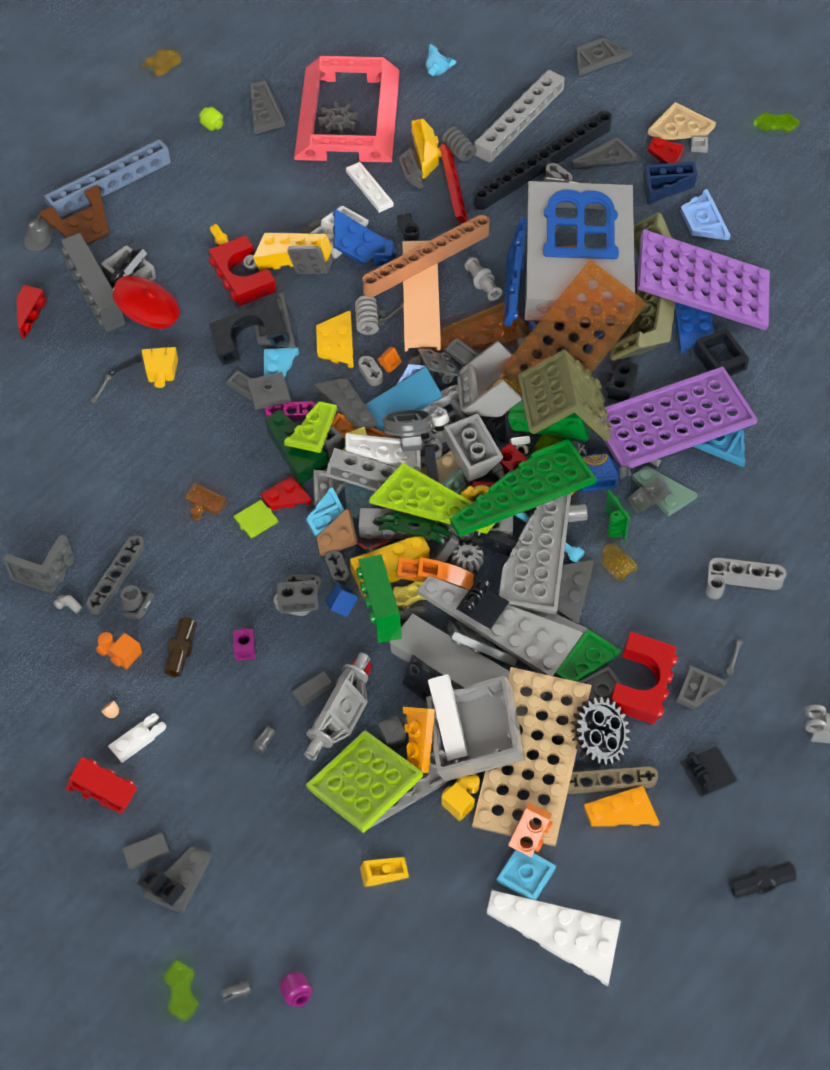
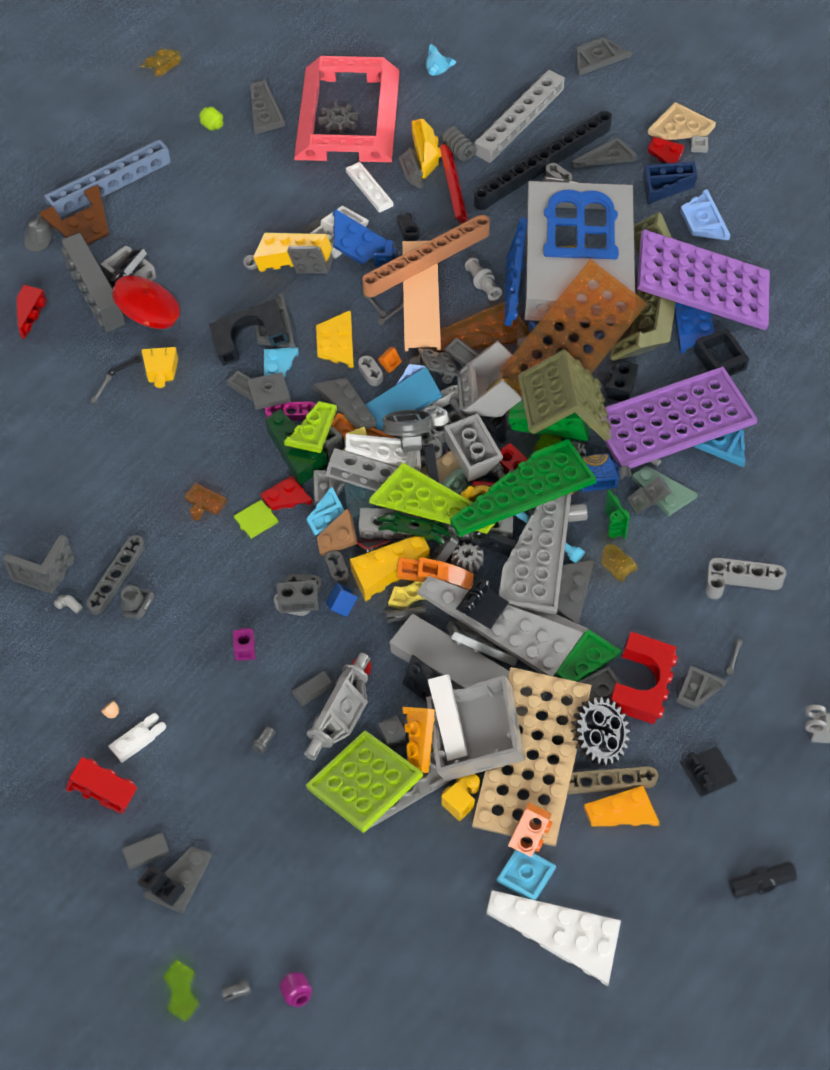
(122, 652): orange brick -> none
(180, 647): dark brown piece -> none
(220, 237): yellow axle -> none
(240, 288): red arch -> none
(366, 315): light grey piece -> none
(379, 598): green wedge -> none
(383, 871): yellow slope -> none
(520, 442): white tile -> none
(780, 122): clear neon green tile -> none

